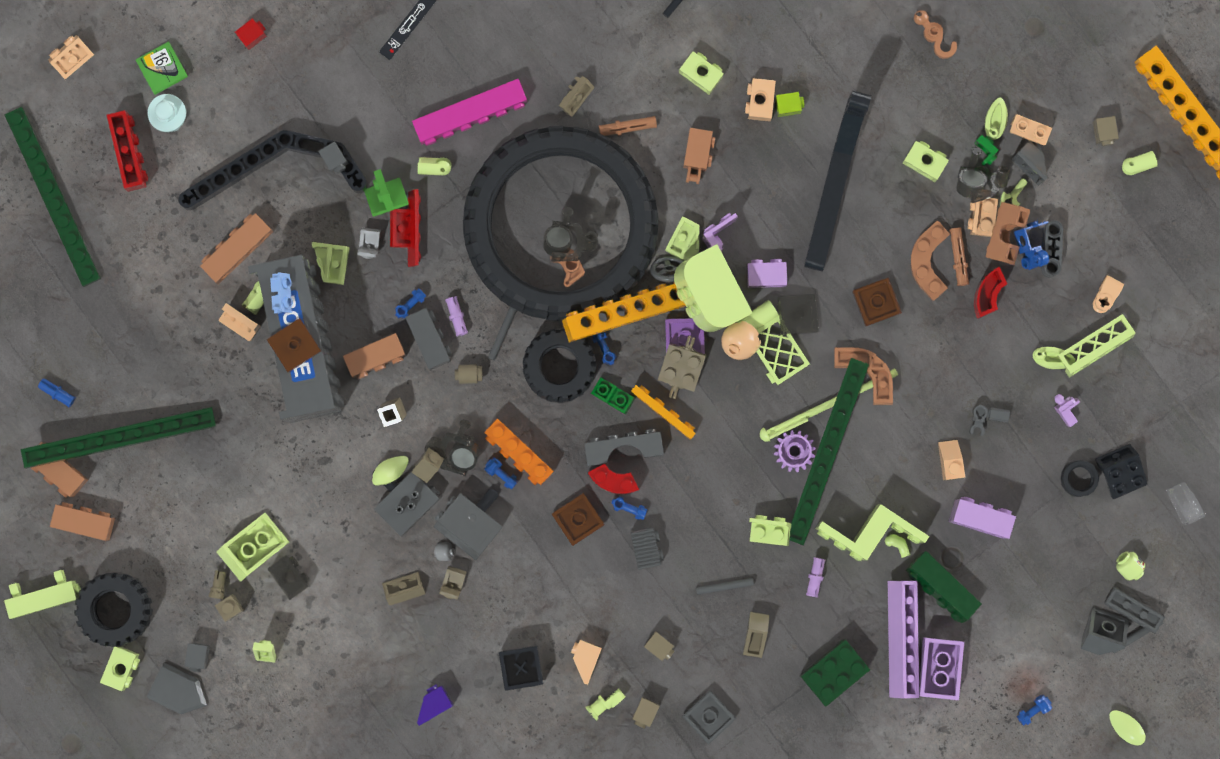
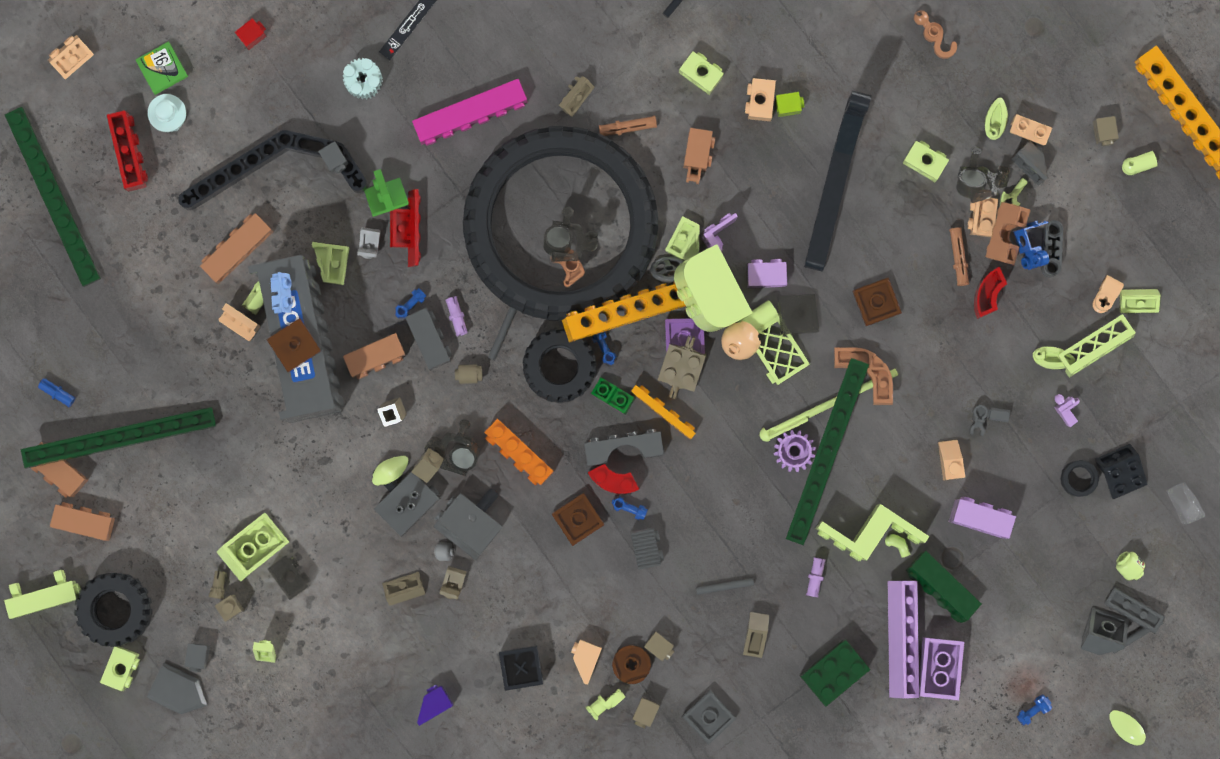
(357, 69): none -> light aqua brick
(434, 166): yellowish green piece -> none
(493, 467): blue bar -> none
(641, 669): none -> reddish brown plate
(770, 531): yellowish green bracket -> none
(921, 264): nougat plate -> none
(988, 148): green bracket -> none
(1139, 301): none -> yellowish green slope

